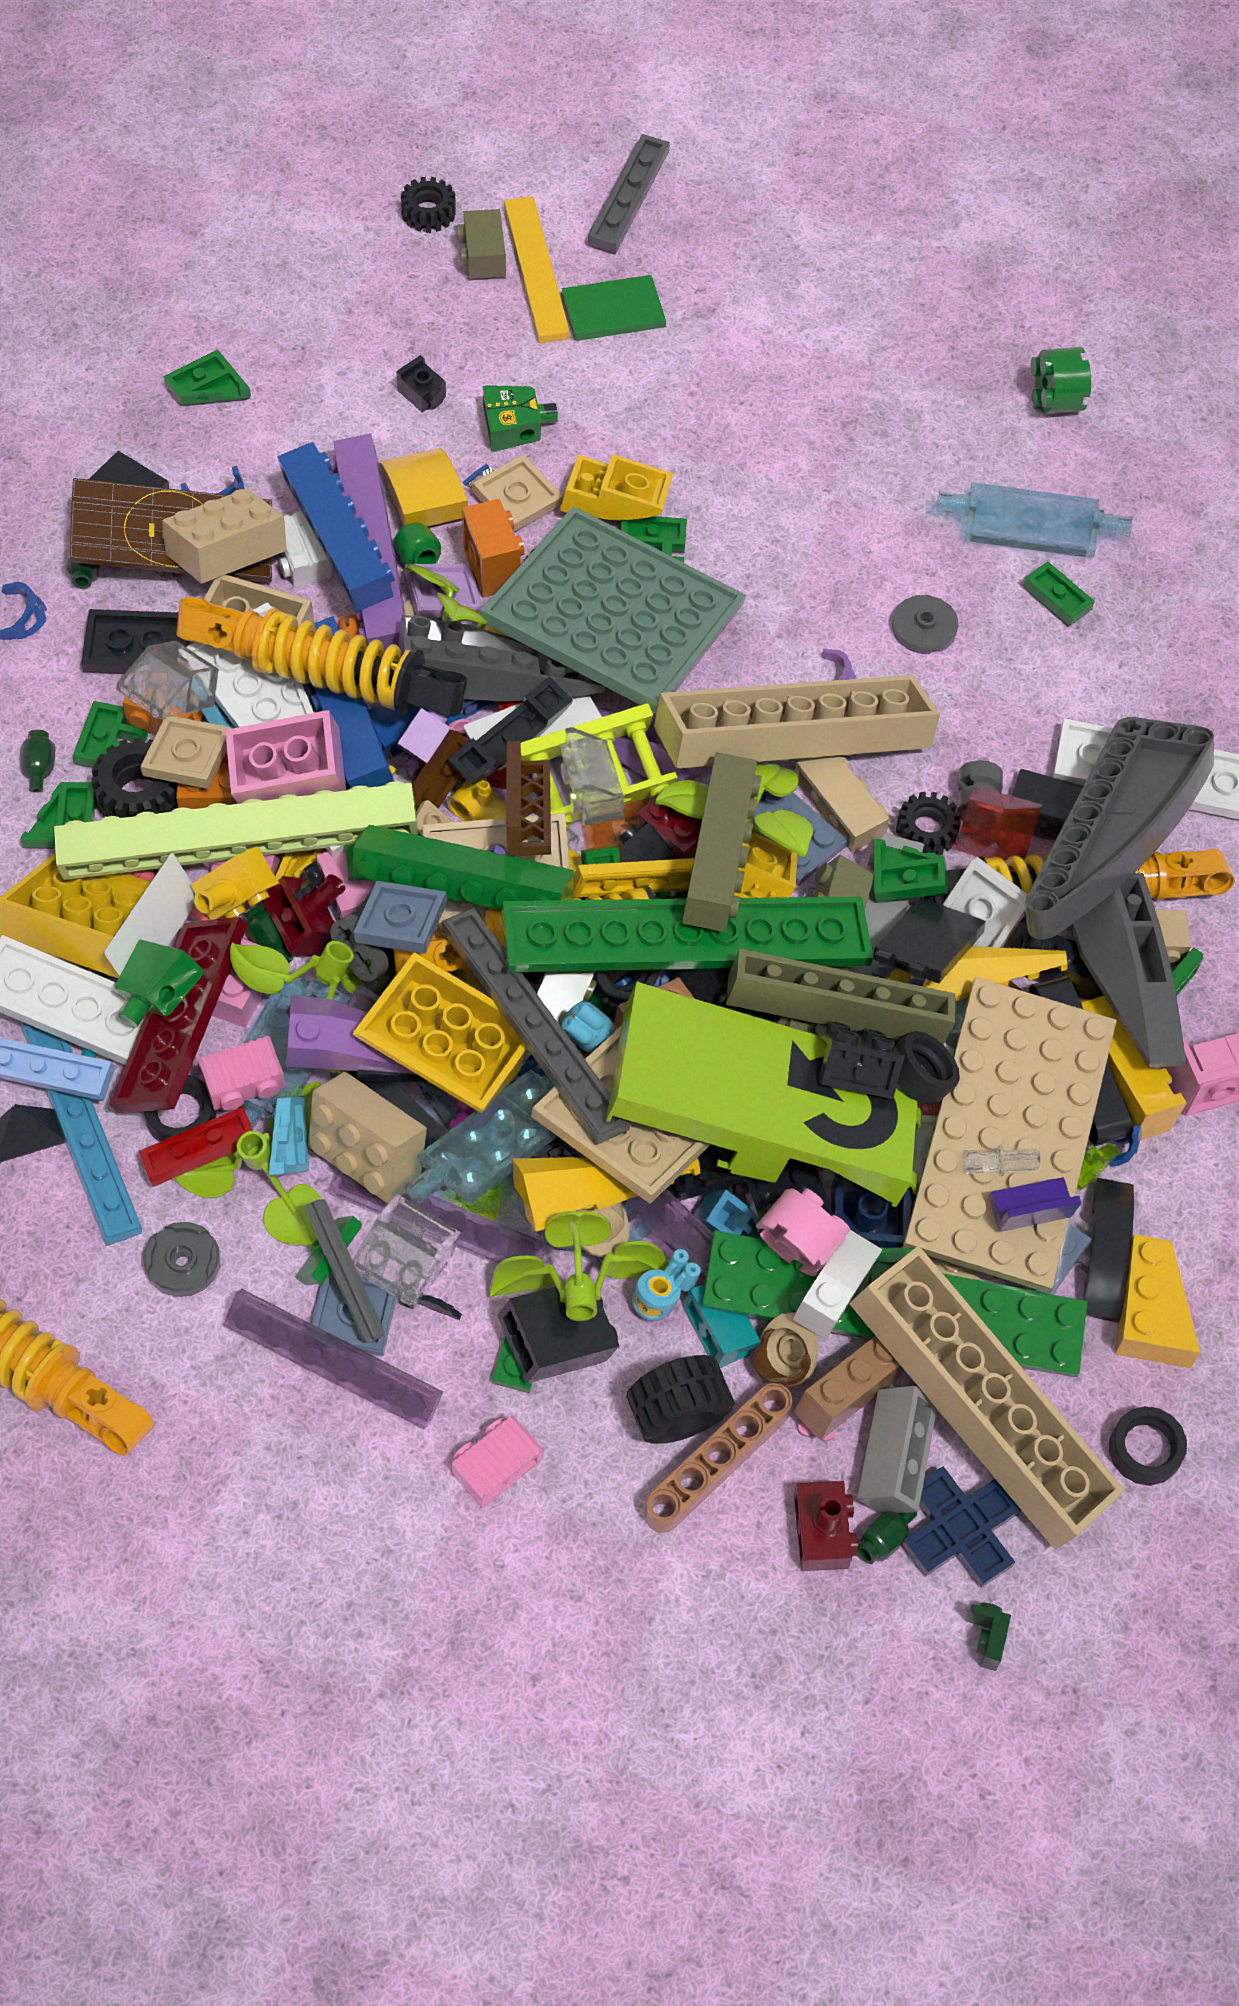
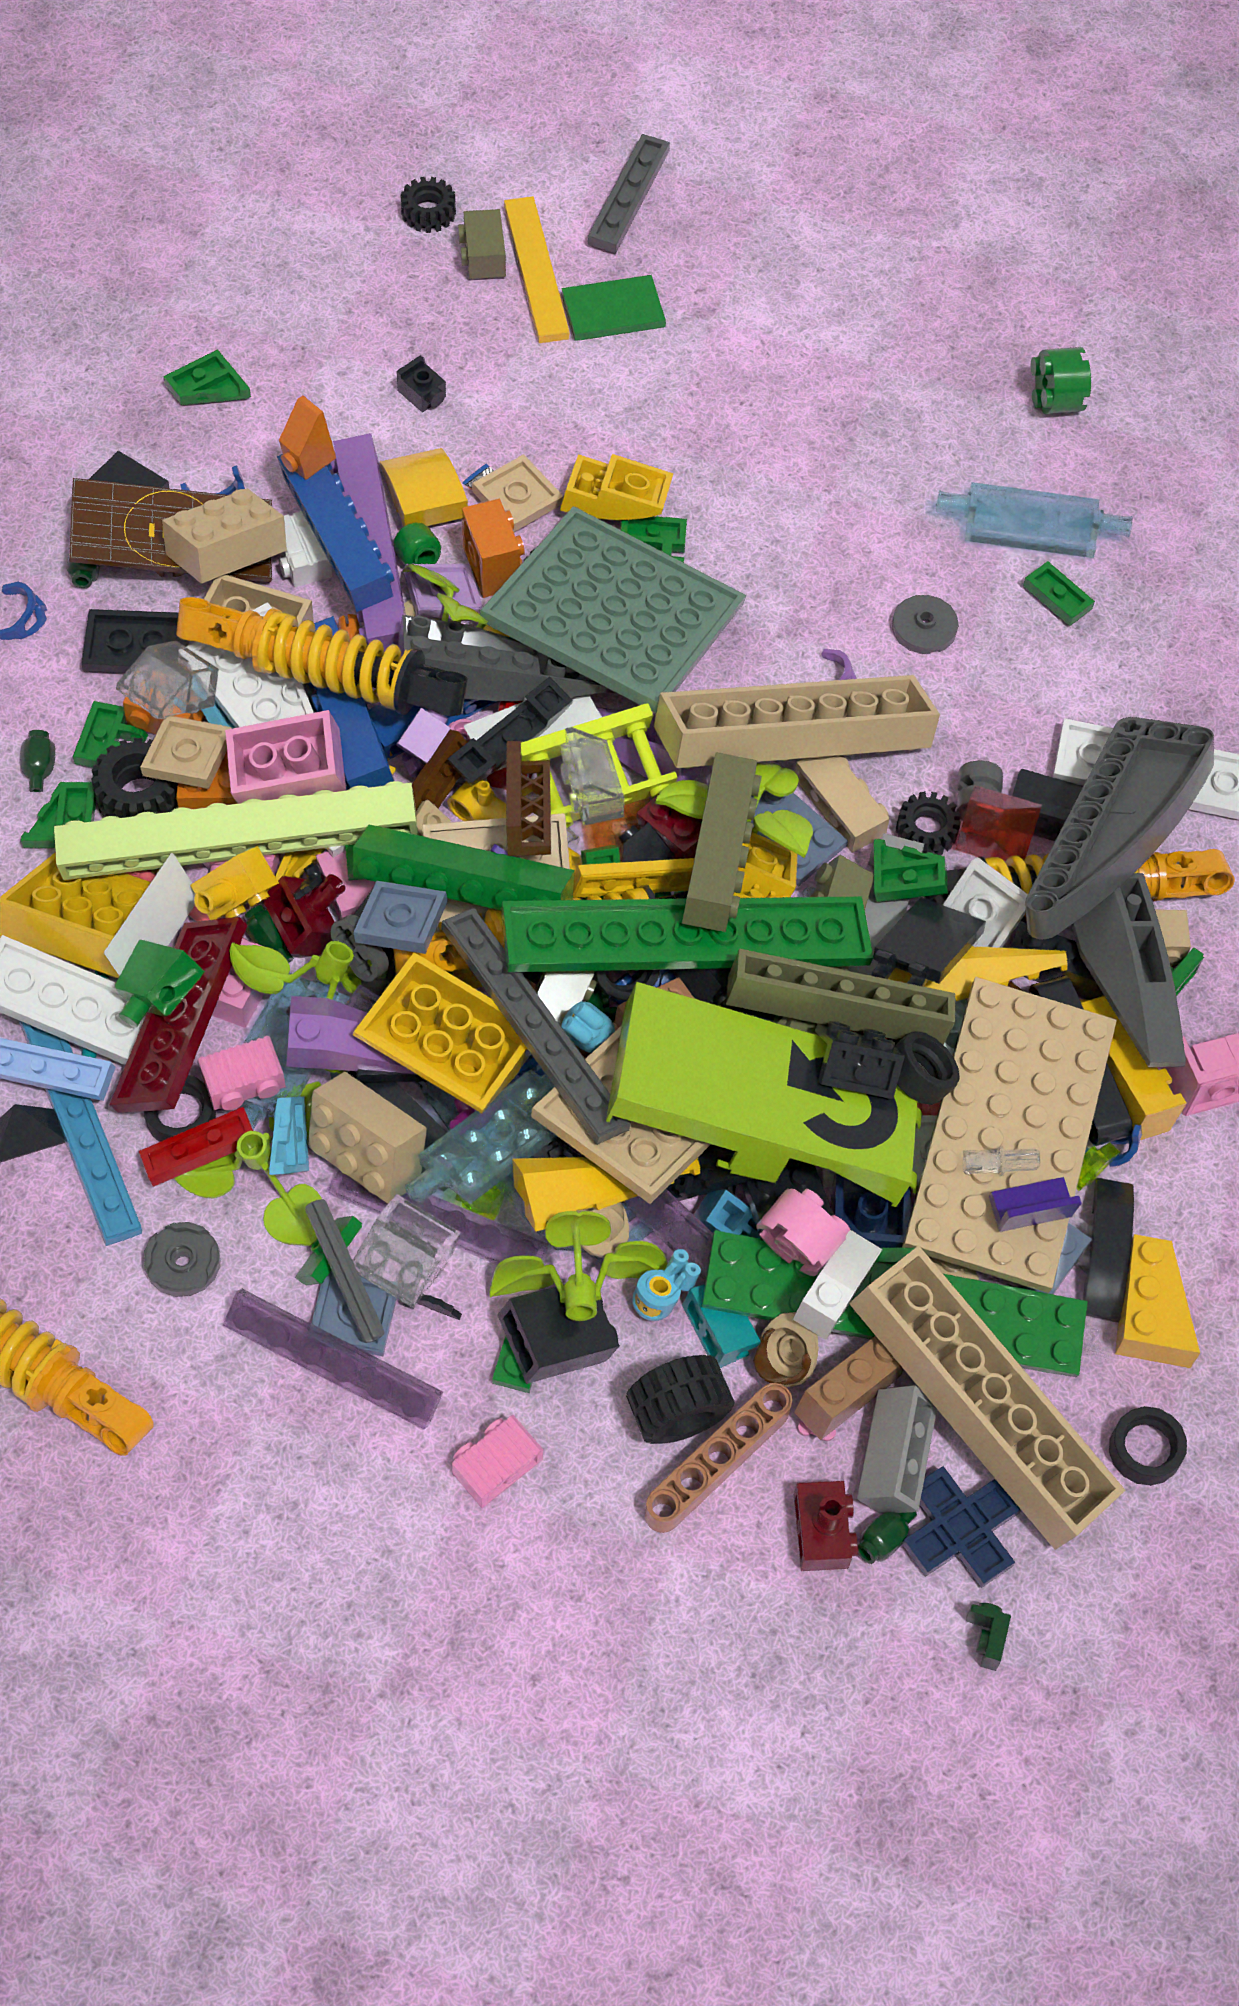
(306, 440): none -> orange slope
(514, 415): green torso -> none

